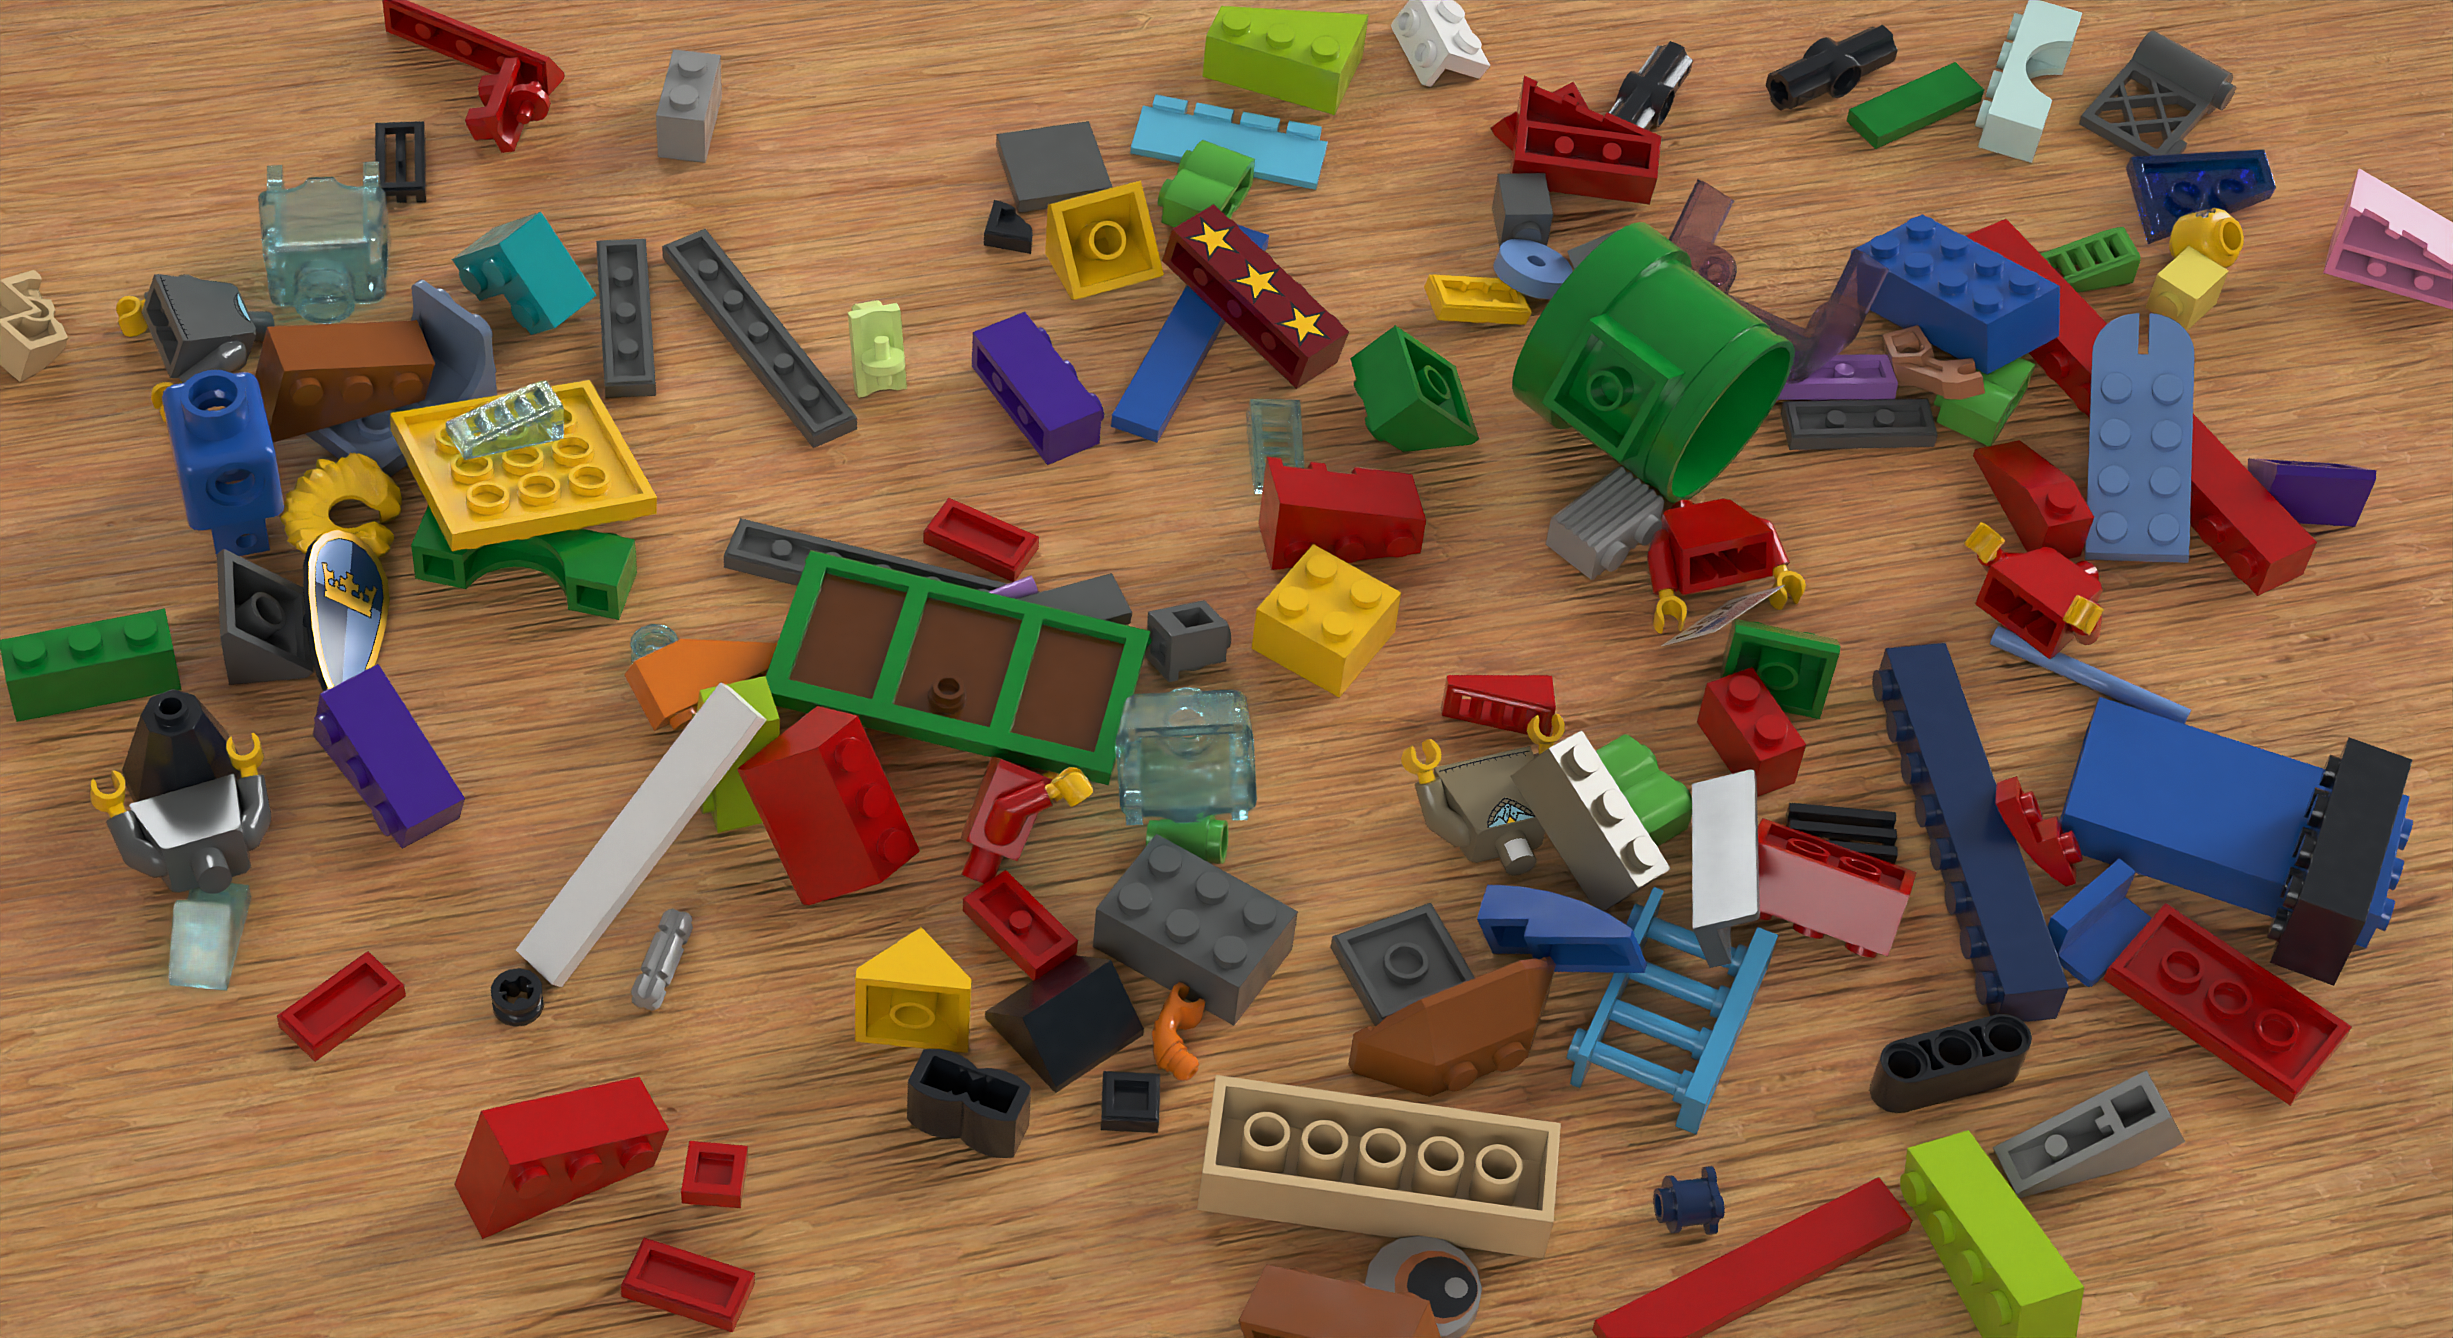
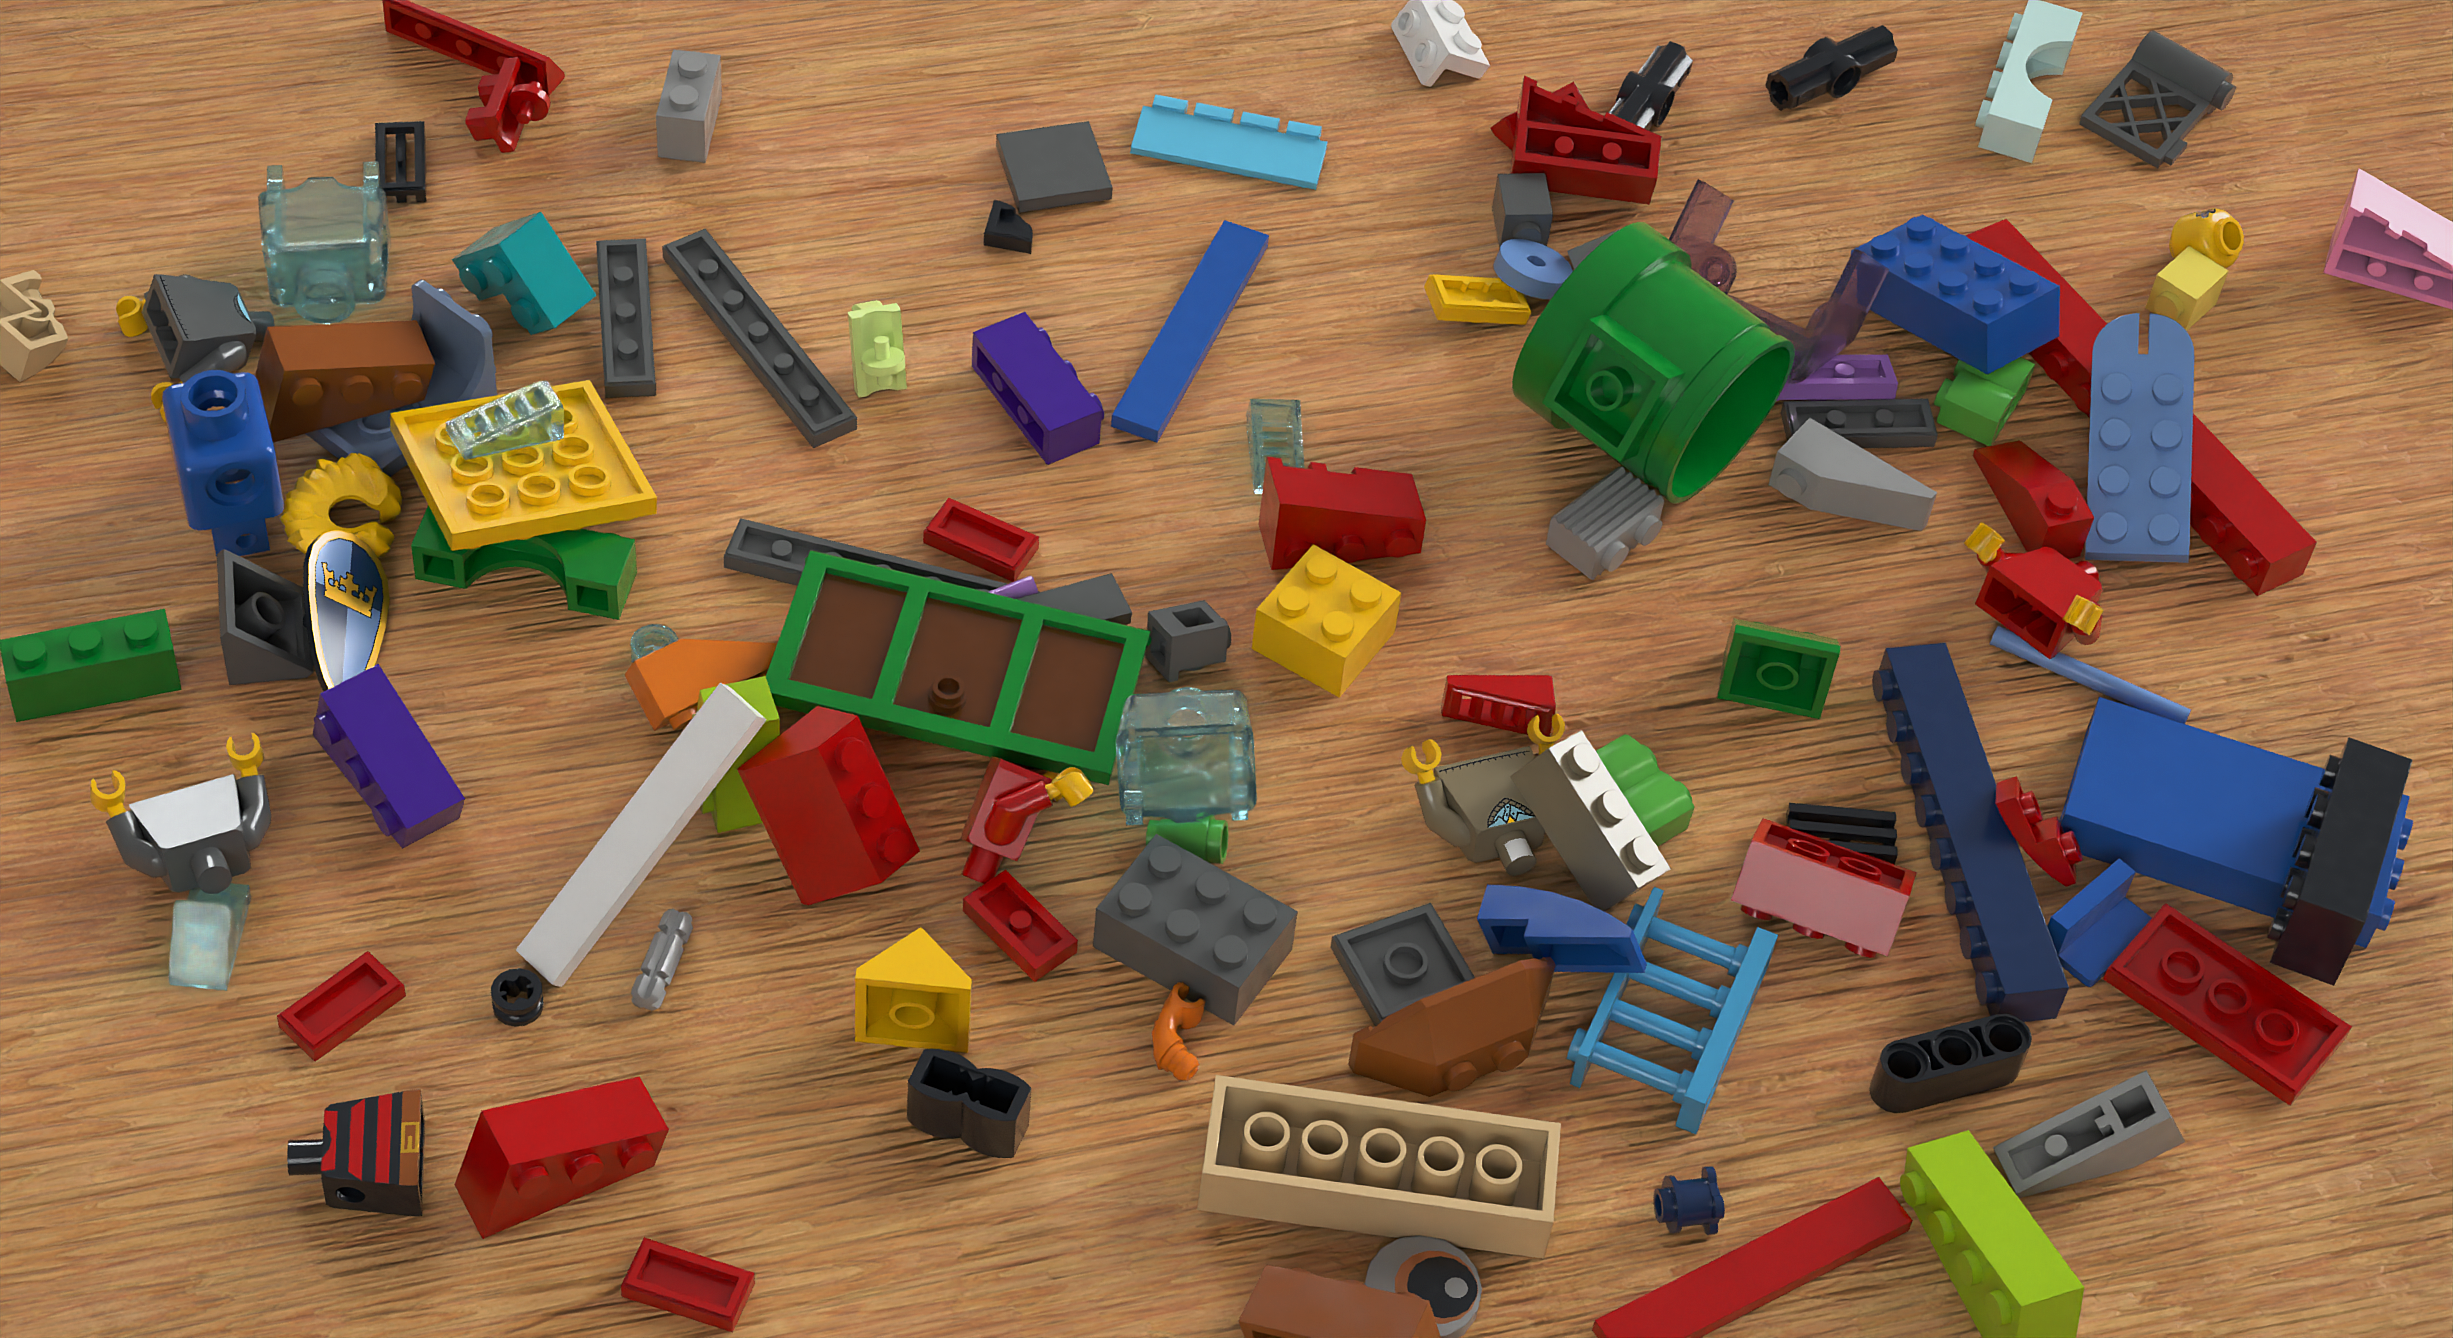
(175, 747): black cone -> none
(368, 1154): none -> torso
(714, 1174): red tile -> none
(1068, 1019): black slope -> none
(1102, 241): yellow slope -> none
(1130, 1102): black tile -> none
(1203, 179): bright green brick -> none
(1255, 296): dark red brick -> none
(1286, 53): lime wedge -> none
(1411, 394): green slope -> none
(1714, 548): red torso -> none
(1722, 615): sticker -> none
(1724, 861): panel -> none
(1751, 730): red brick -> none
(1845, 480): none -> light grey slope
(1915, 105): green tile -> none
(1918, 367): nougat piece -> none
(2113, 251): bright green slope -> none
(2194, 182): clear blue wing -> none
(2316, 490): dark purple slope -> none

